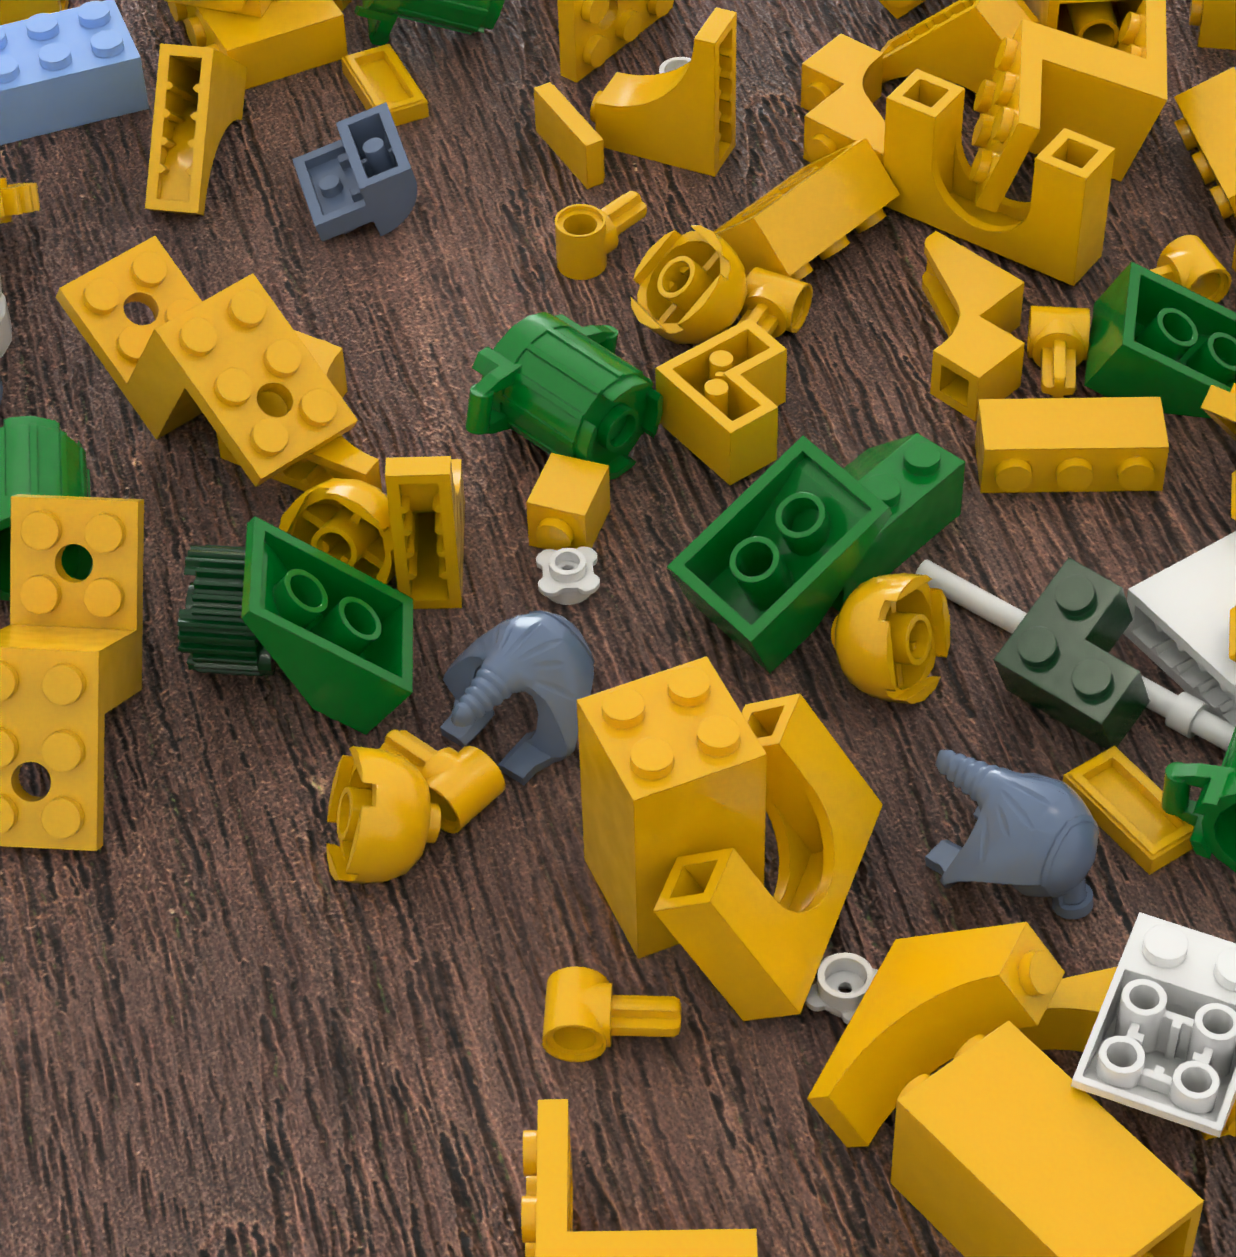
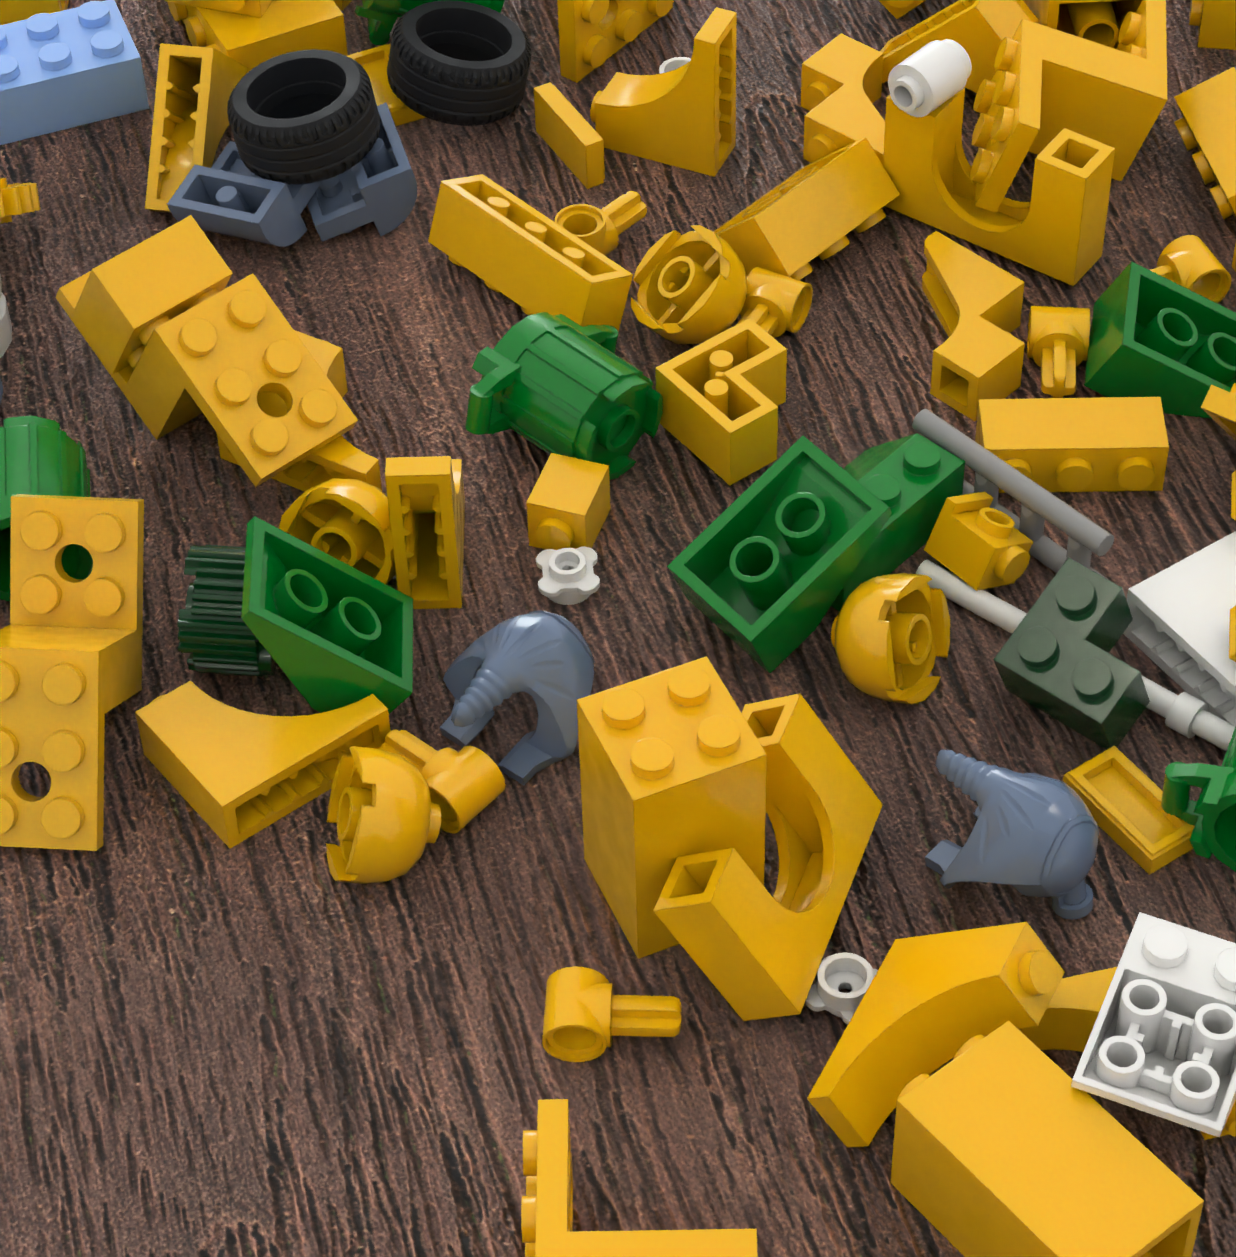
(146, 289): none -> yellow brick
(241, 204): none -> sand blue brick
(250, 766): none -> yellow arch
(304, 116): none -> black tyre
(458, 63): none -> black tyre
(526, 254): none -> yellow brick
(929, 77): none -> white brick
(978, 542): none -> yellow brick
(1036, 502): none -> light grey bar

